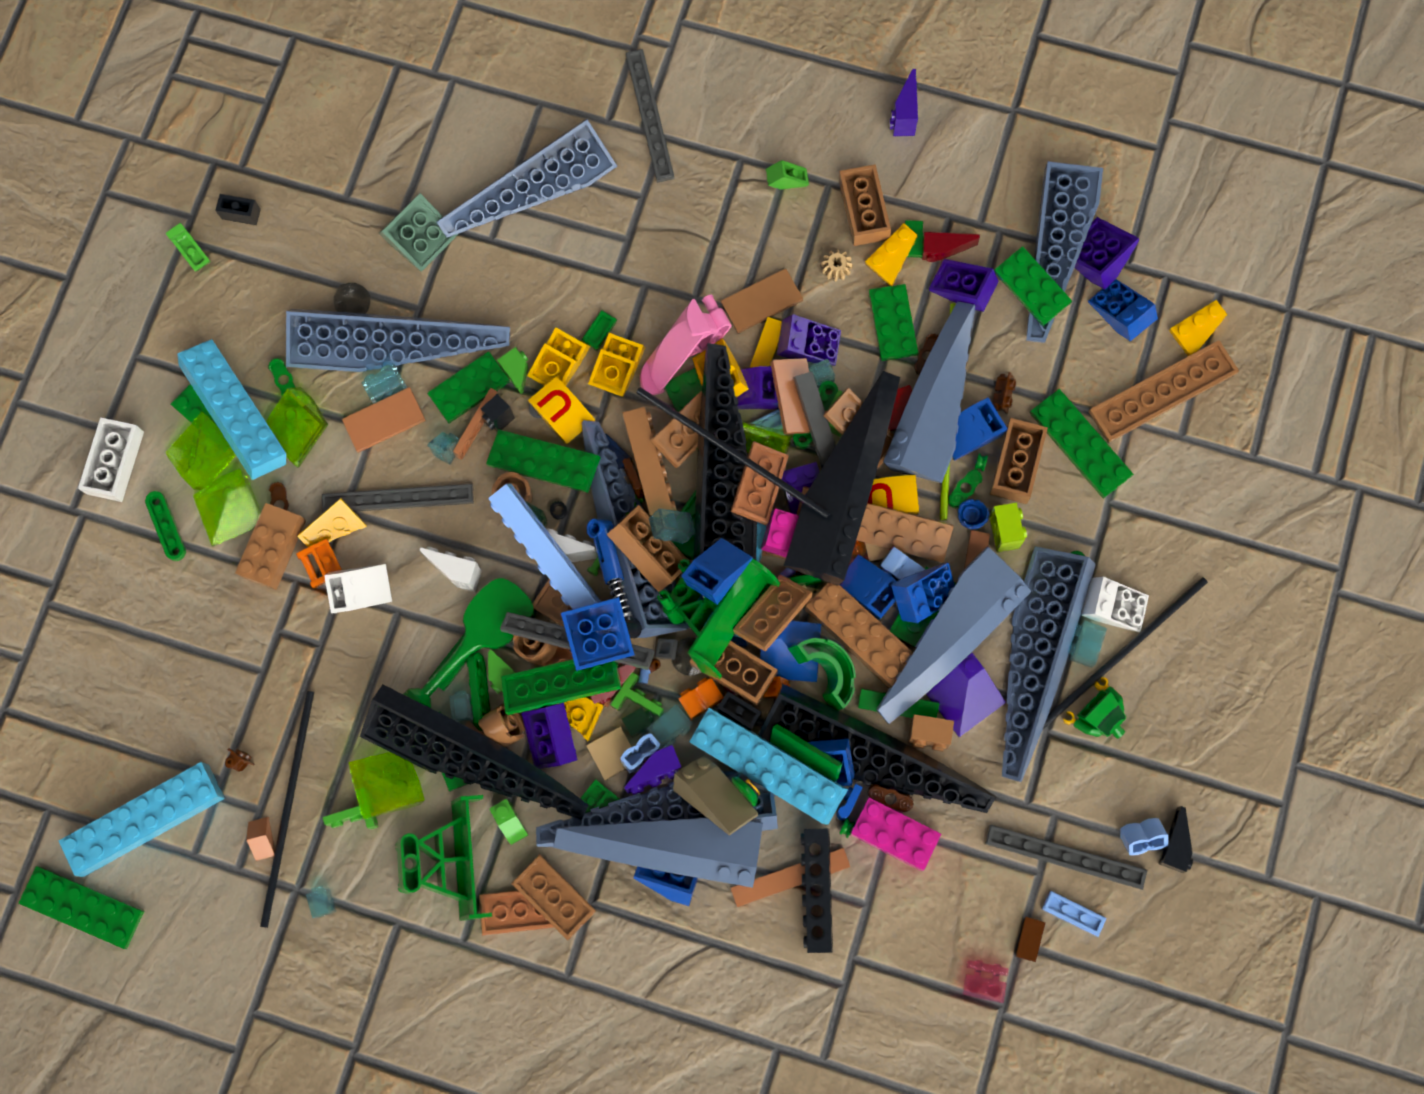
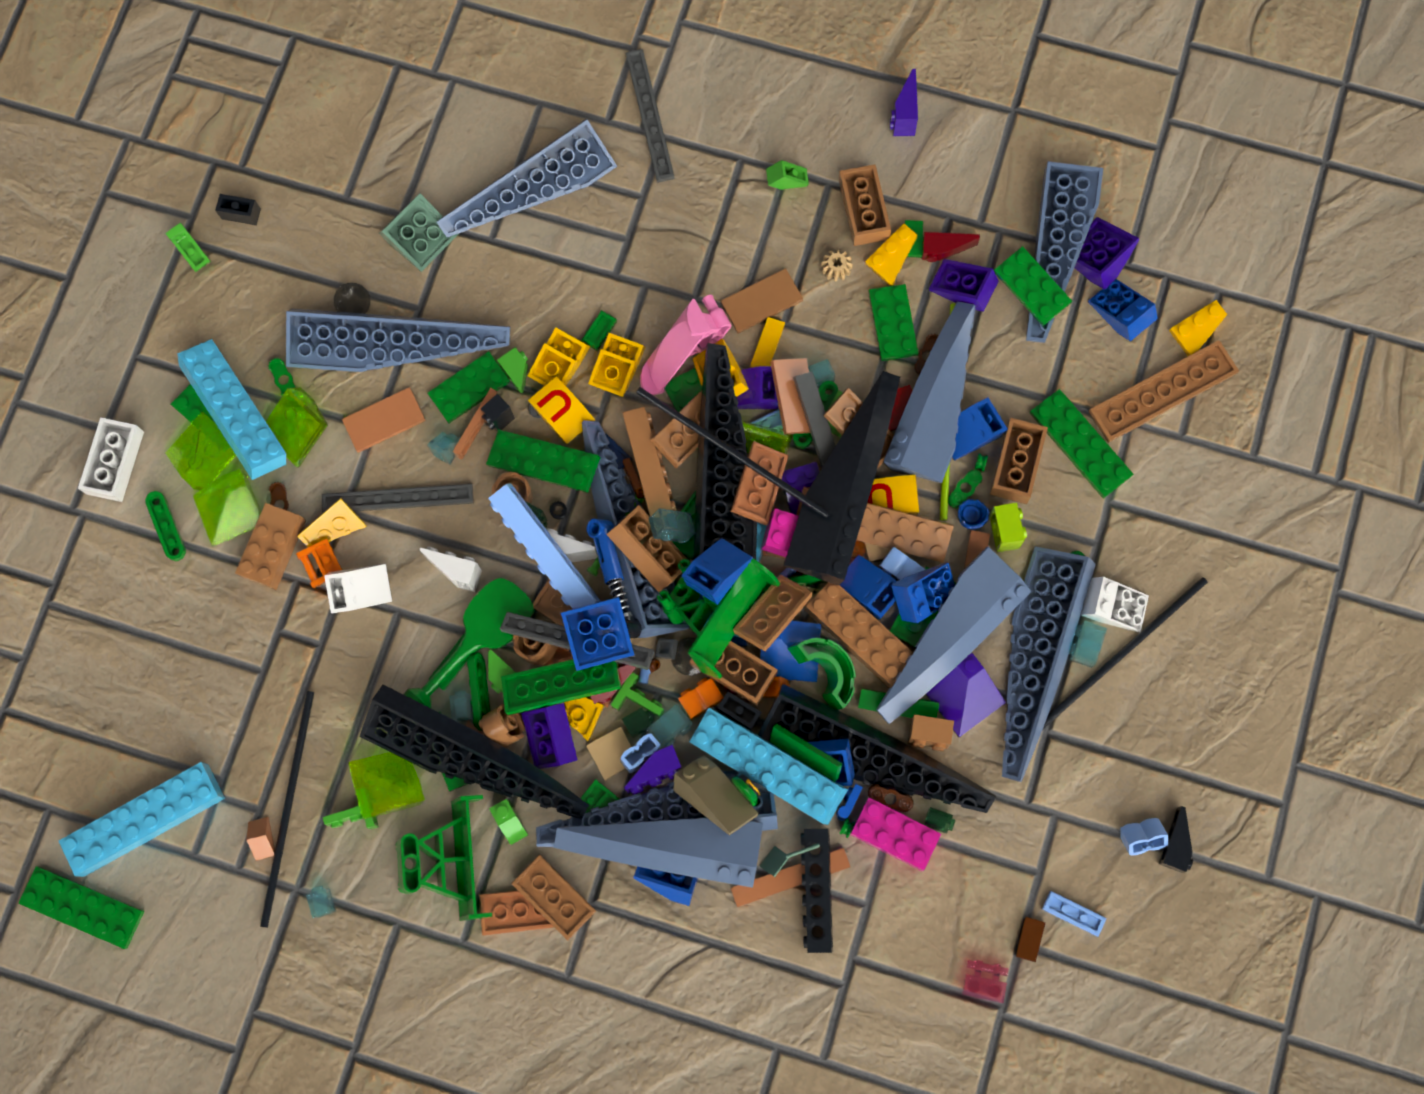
(238, 760): reddish brown hinge -> none
(383, 383): clear light blue brick -> none
(777, 858): none -> sand green piece
(808, 339): dark purple slope -> none
(939, 820): none -> clear green brick
(1006, 385): reddish brown hinge -> none
(1066, 857): dark grey tile -> none
(1102, 714): green torso -> none

